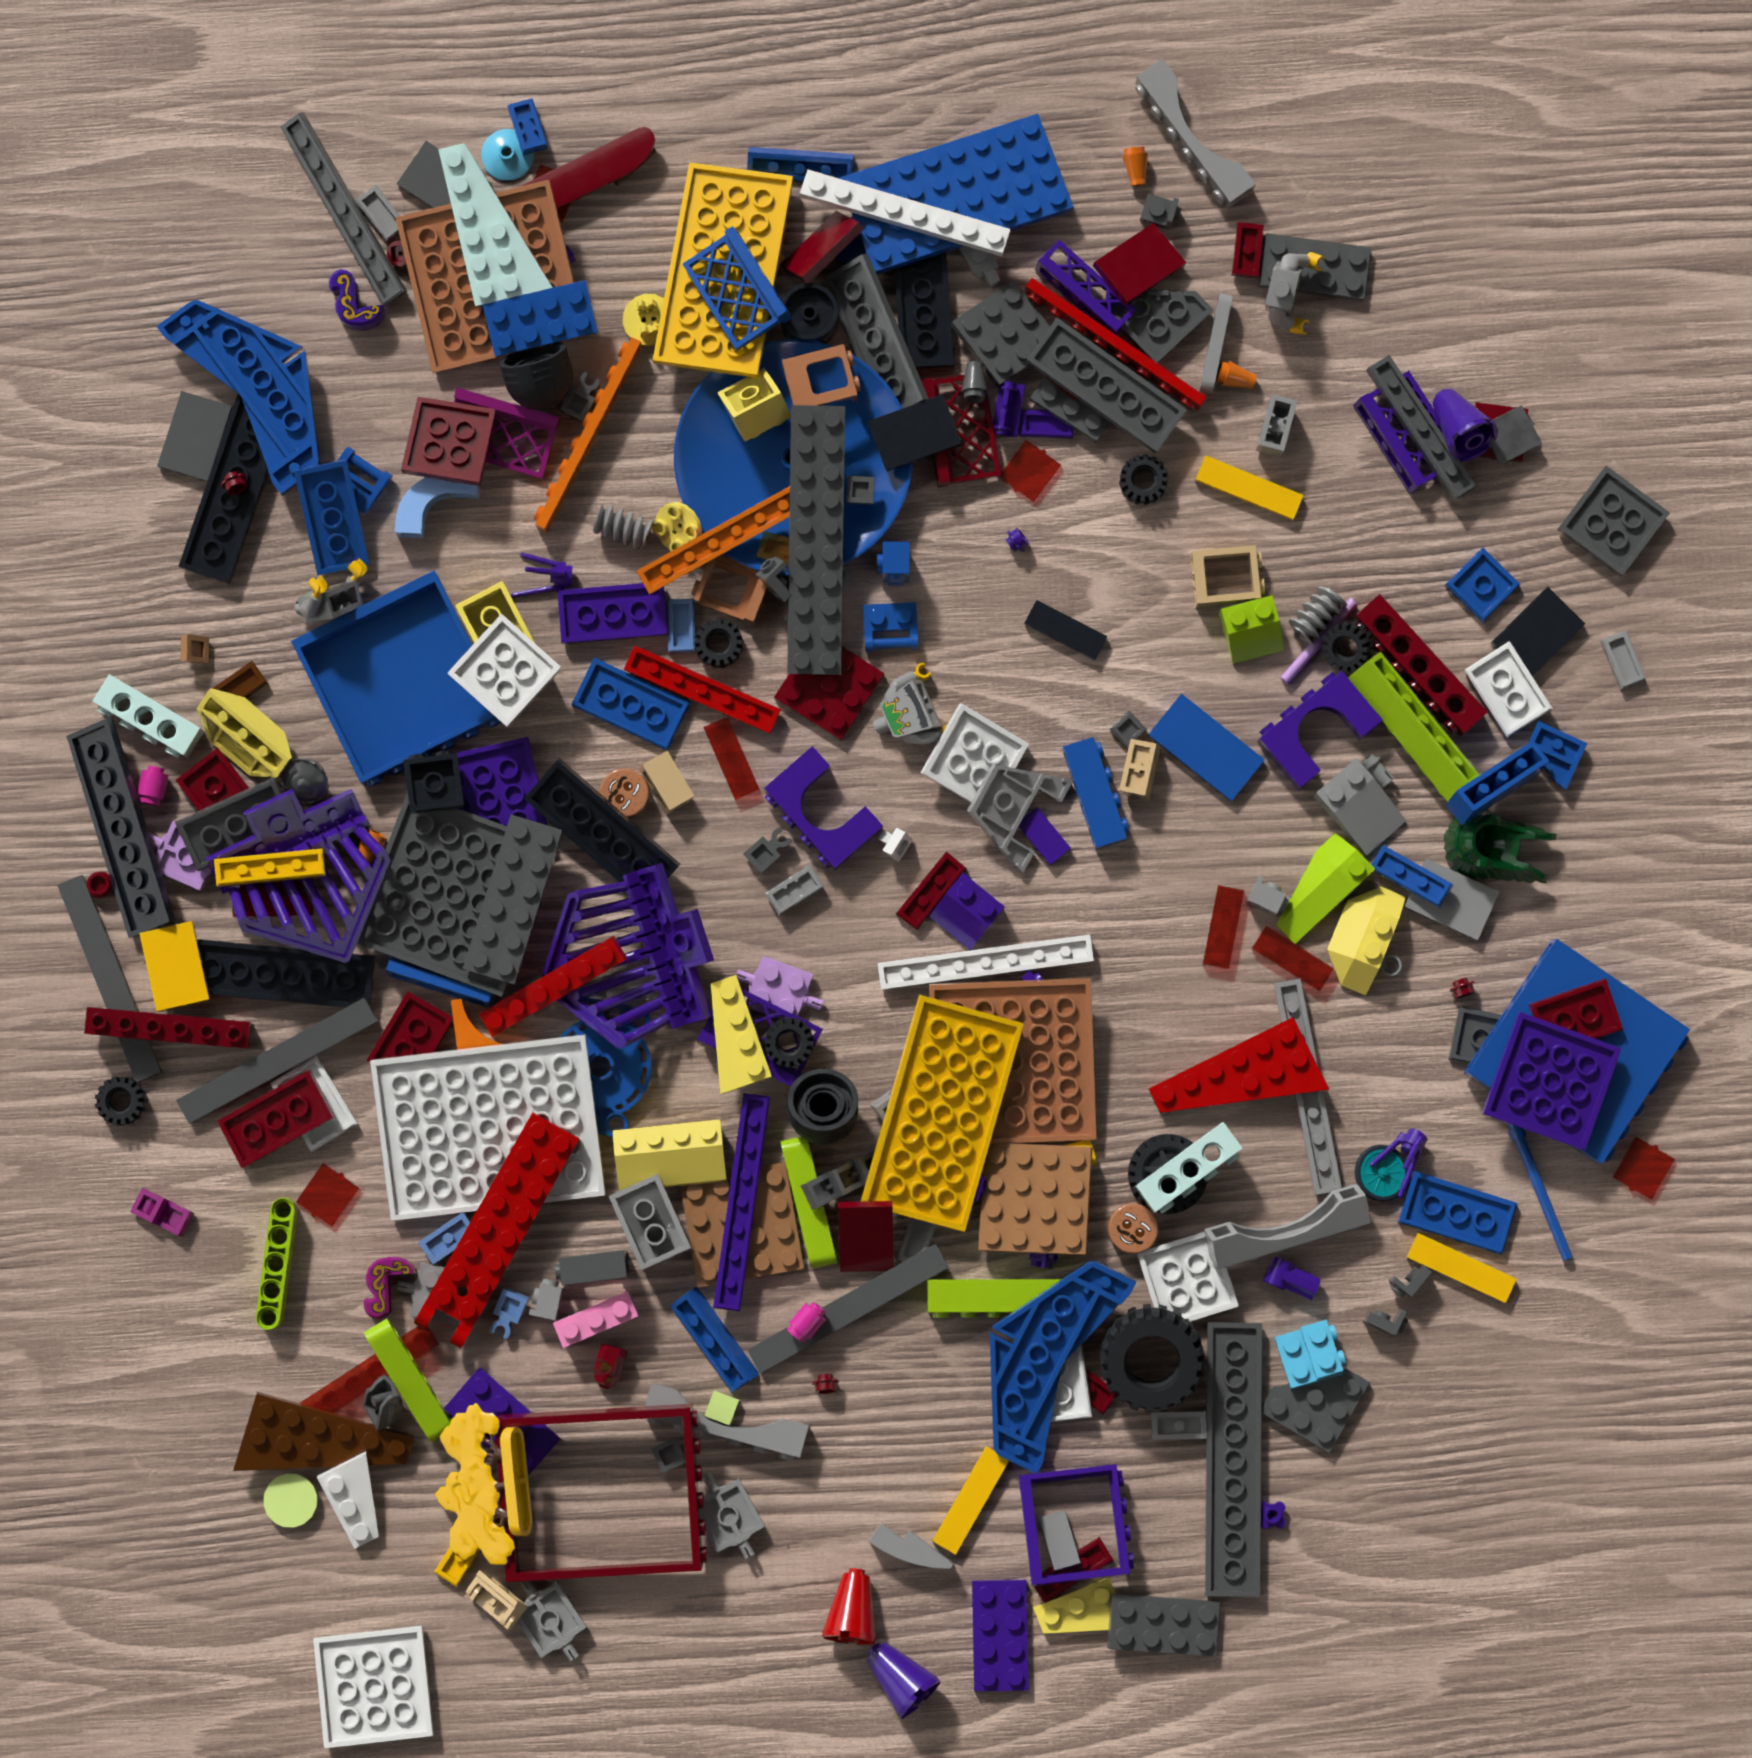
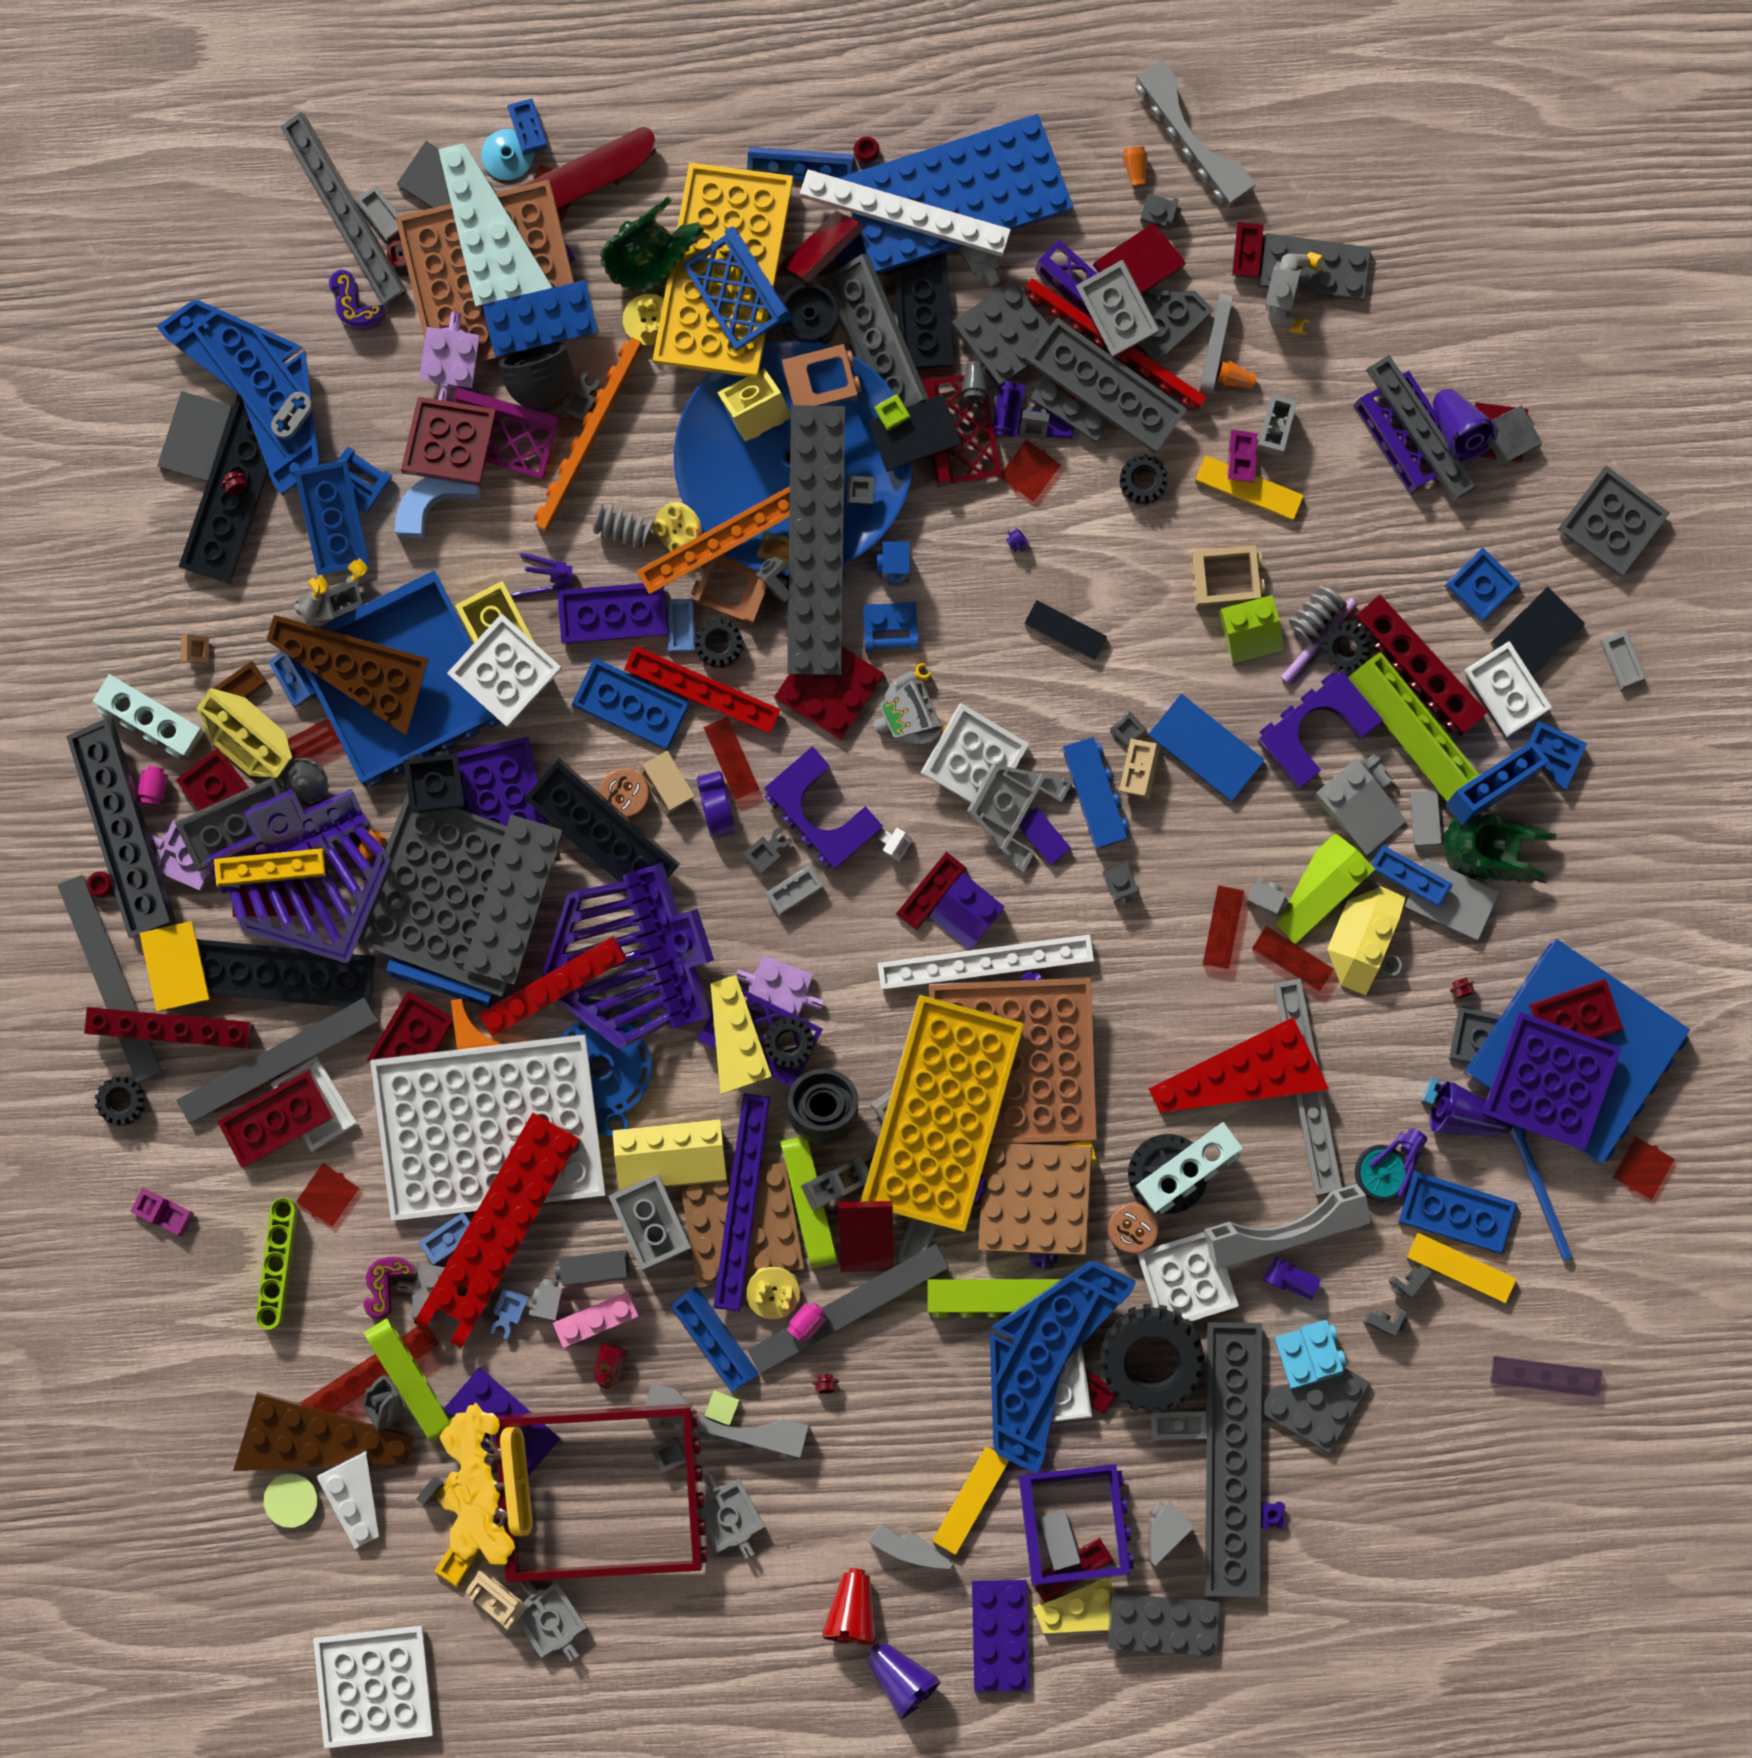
(292, 679): none -> blue plate
(296, 419): none -> light grey beam
(331, 732): none -> clear red tile
(367, 672): none -> reddish brown wing
(429, 1491): none -> flat silver tile
(449, 357): none -> lavender plate
(646, 251): none -> dark green piece
(716, 804): none -> dark purple animal
(760, 1290): none -> light yellow plate
(866, 149): none -> dark red plate
(892, 412): none -> lime tile
(1034, 424): none -> dark grey tile
(1118, 308): none -> light grey plate
(1120, 883): none -> dark grey bracket
(1165, 1530): none -> light grey slope
(1241, 456): none -> magenta slope
(1425, 818): none -> light grey tile
(1431, 1091): none -> dark azure tile
(1461, 1114): none -> dark purple cone
(1546, 1376): none -> clear purple tile

